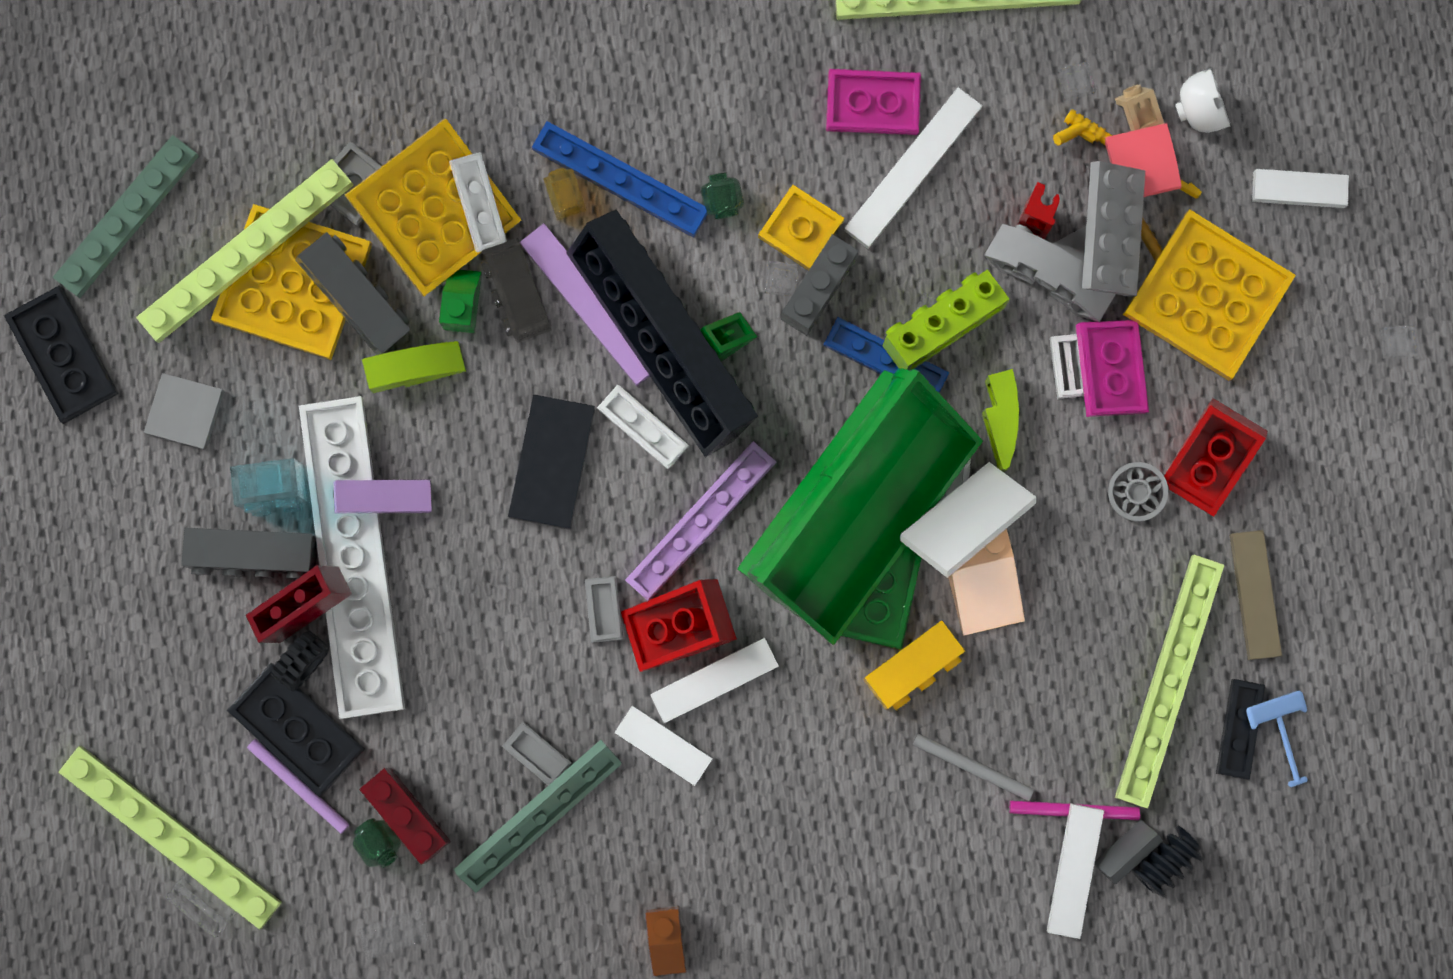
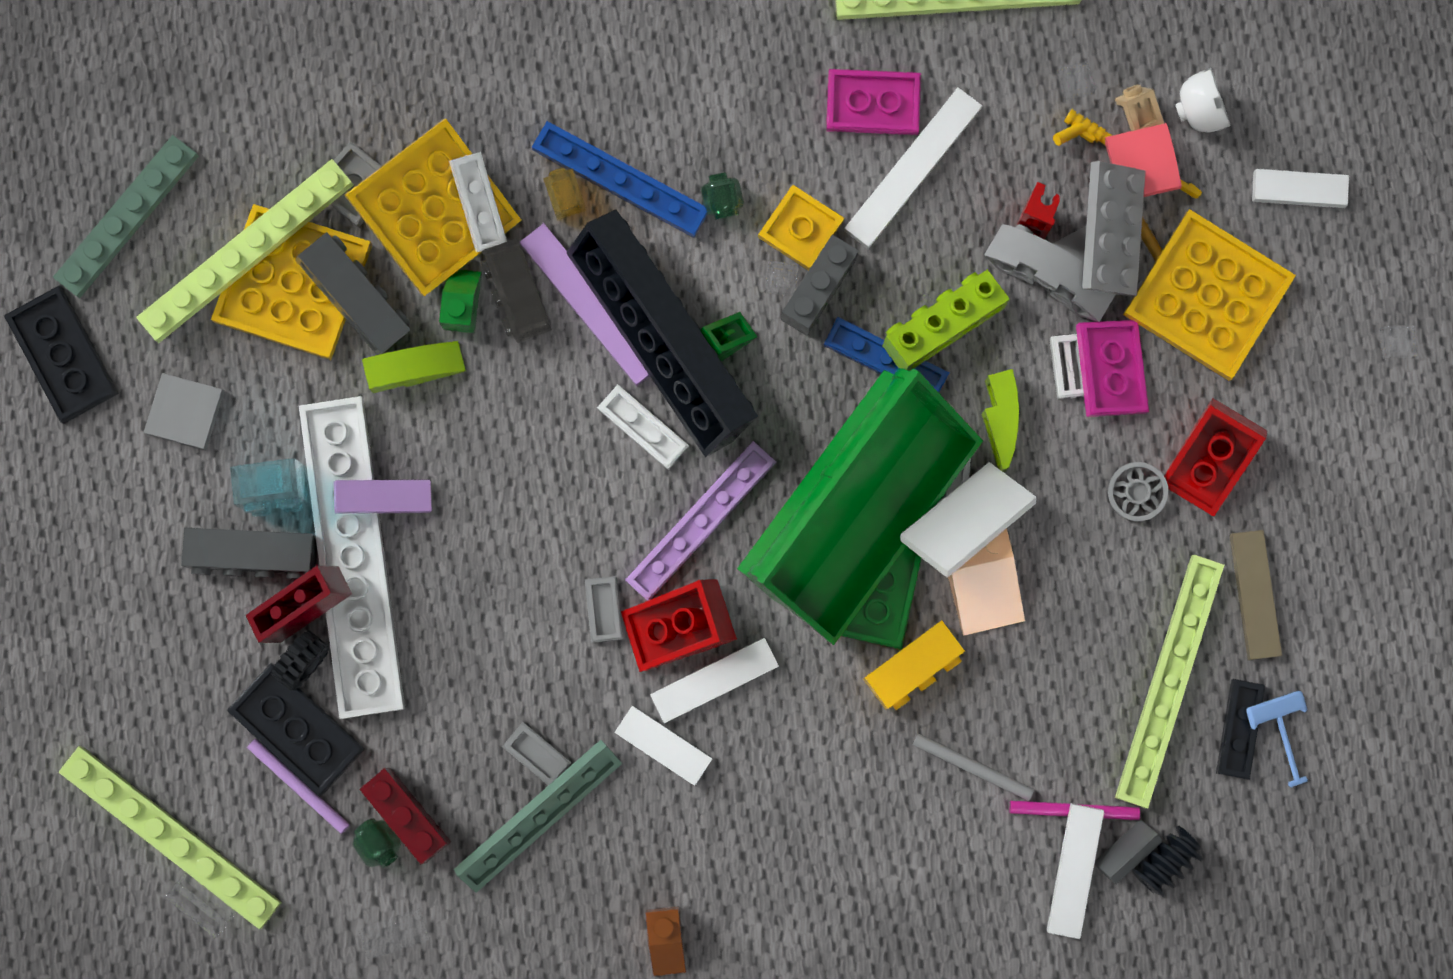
(551, 462): black tile -> none

